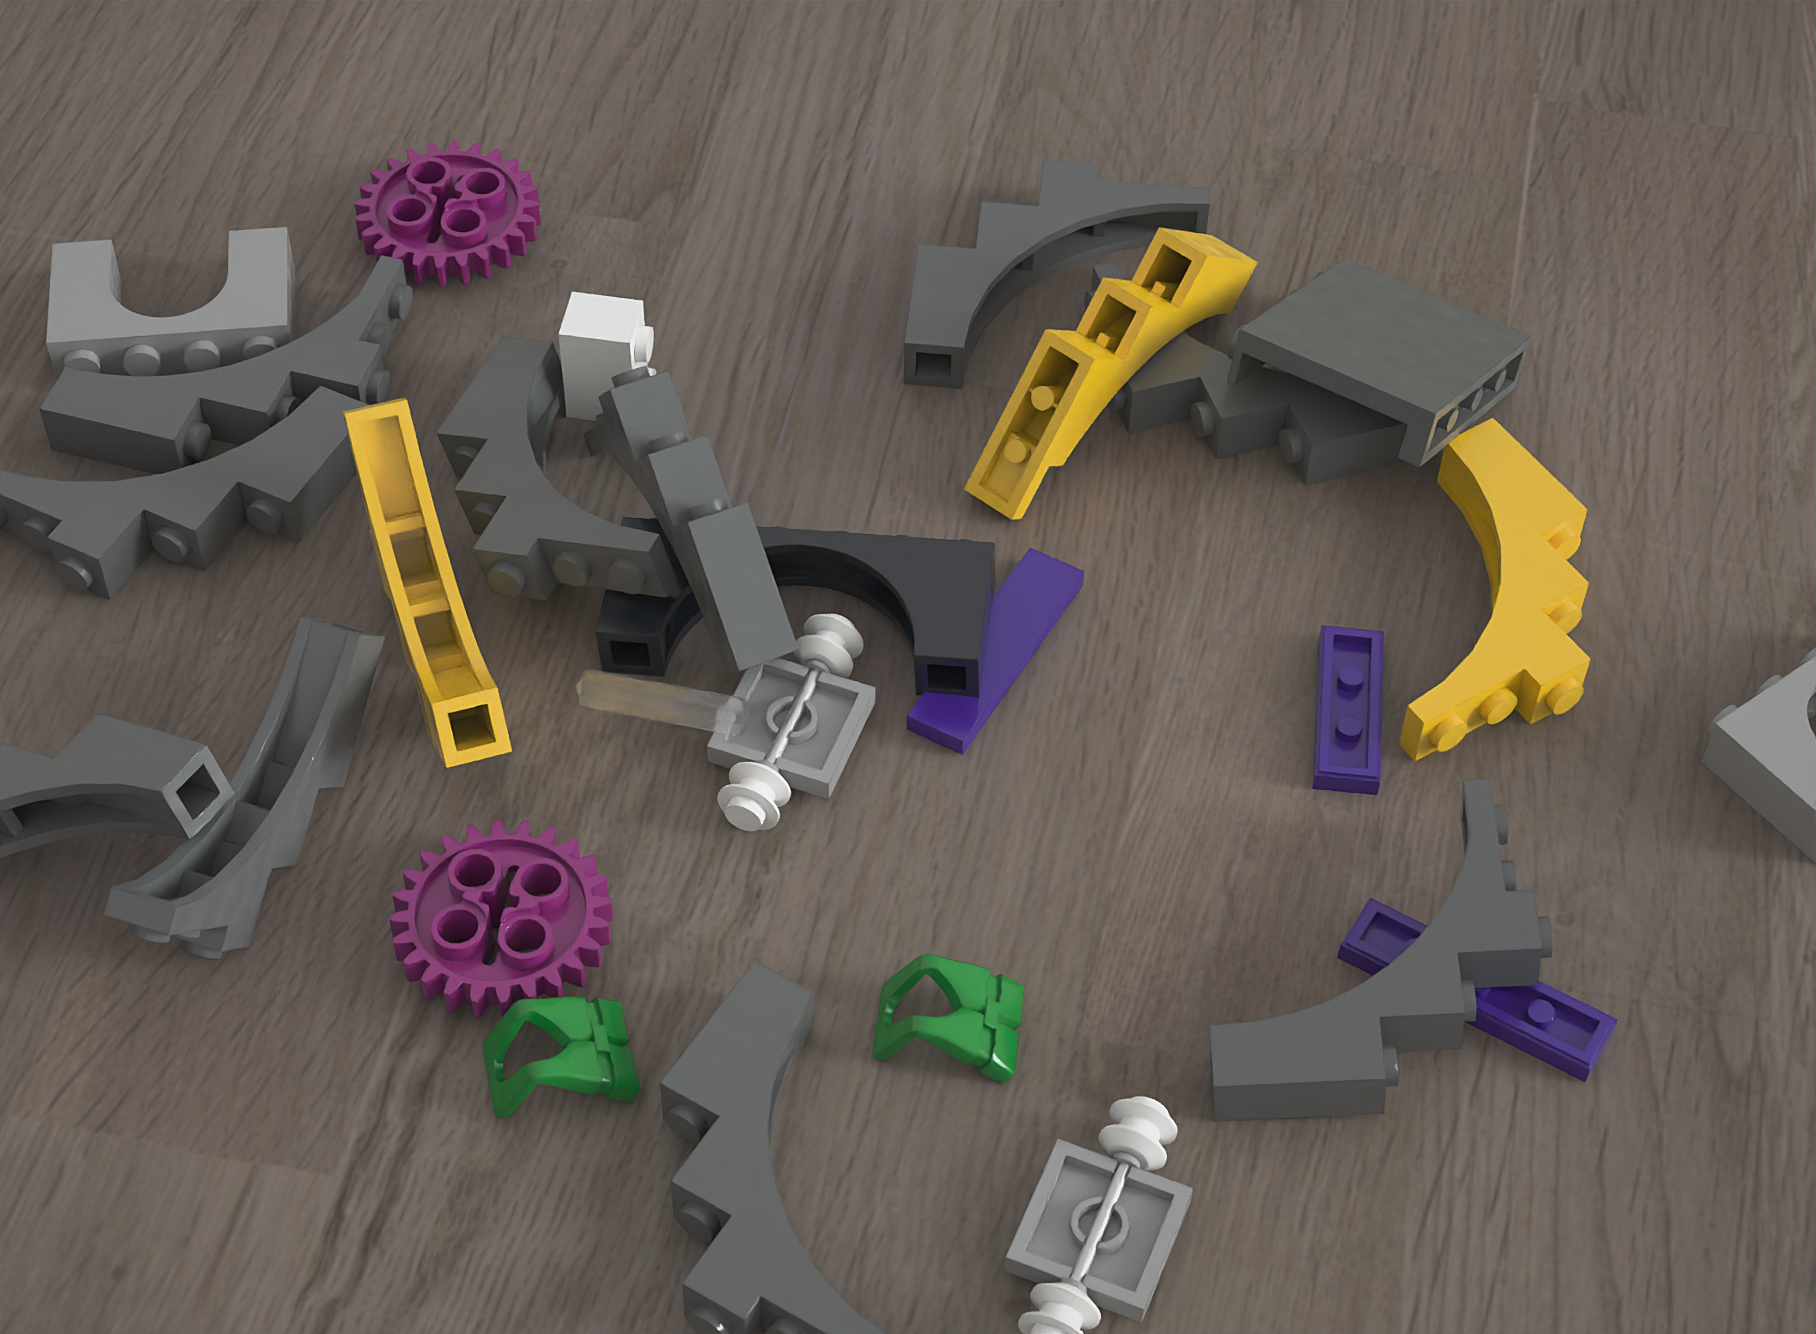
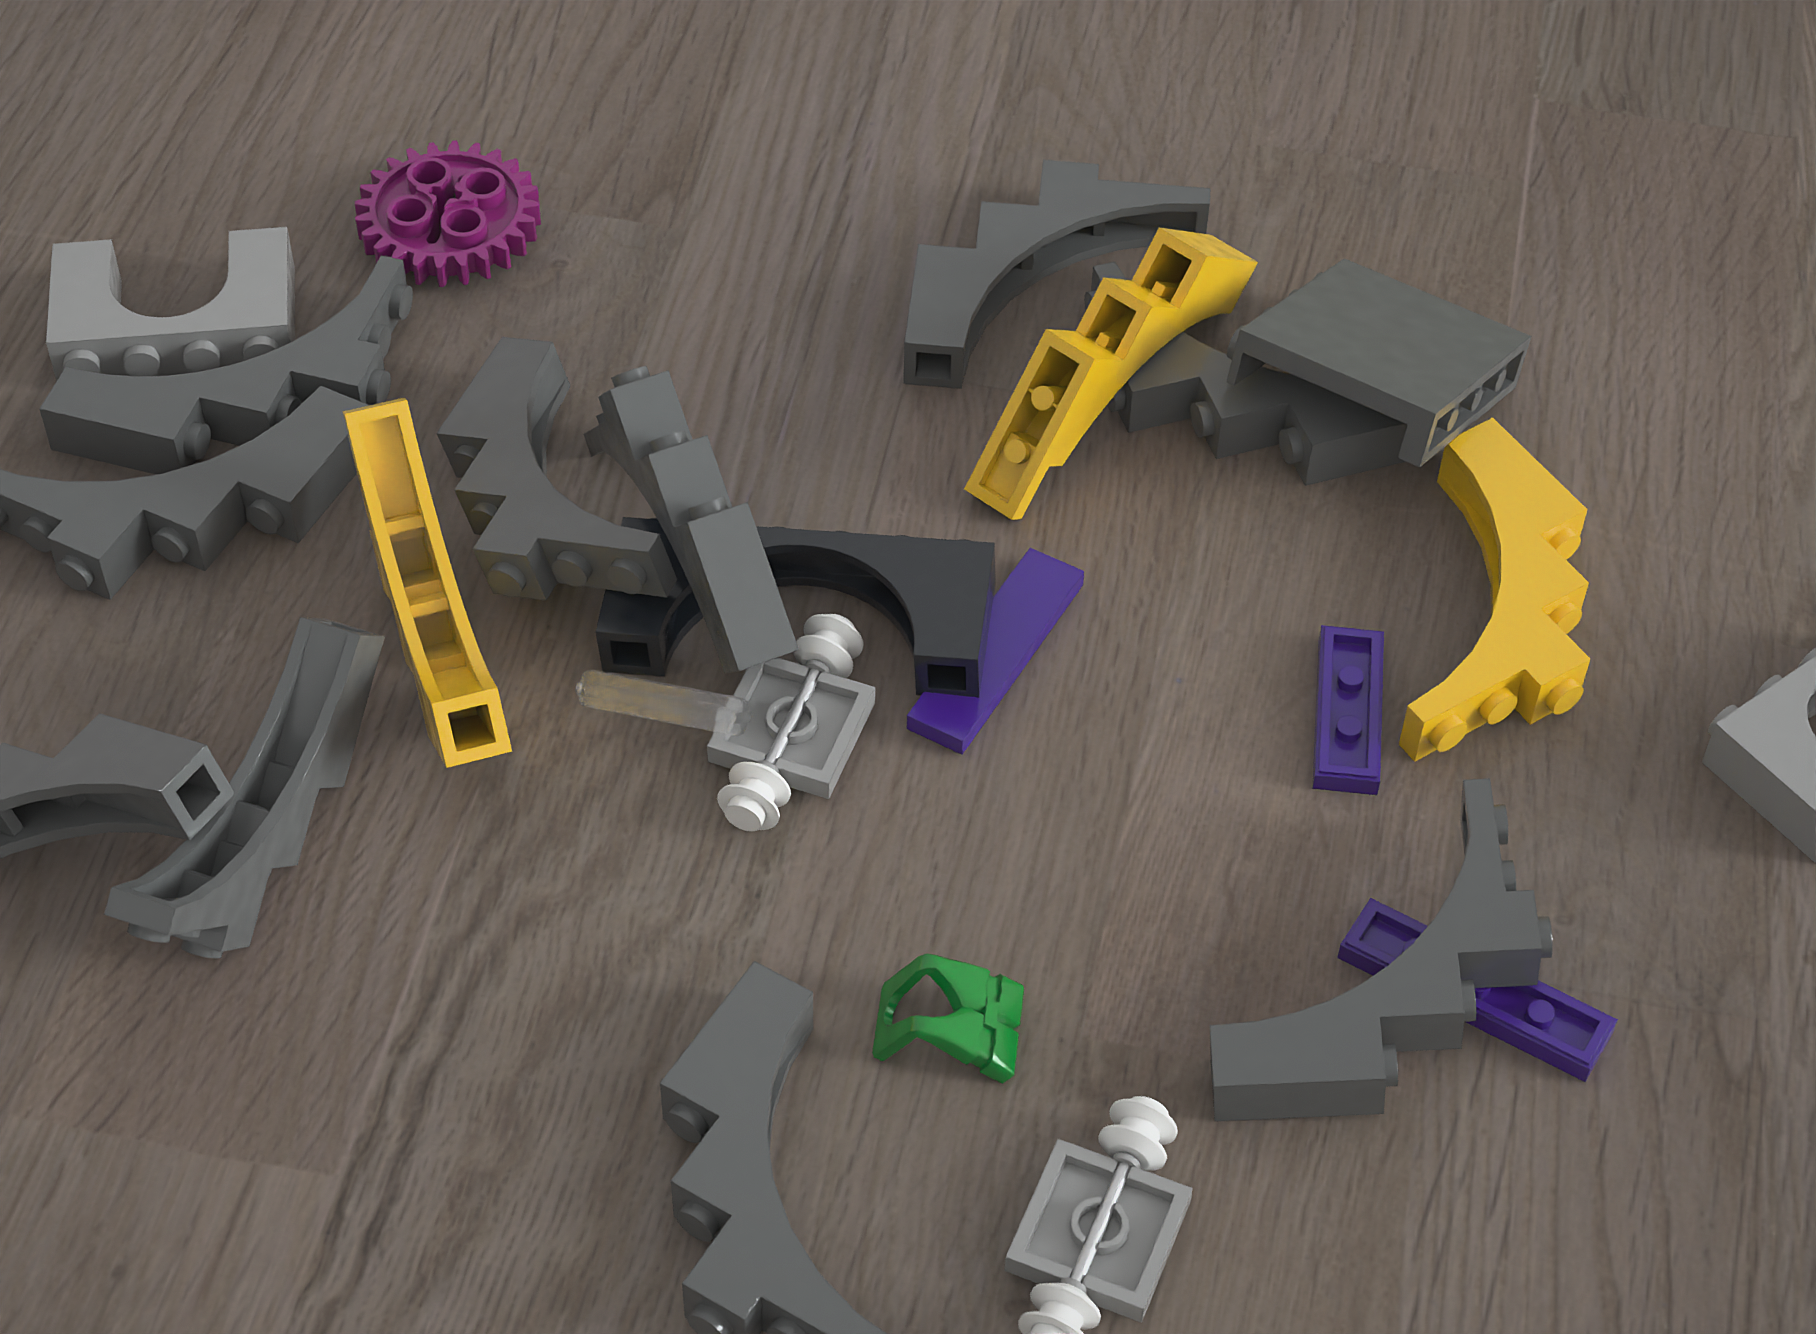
(444, 908): magenta gear -> none
(590, 1057): green piece -> none
(597, 342): white brick -> none

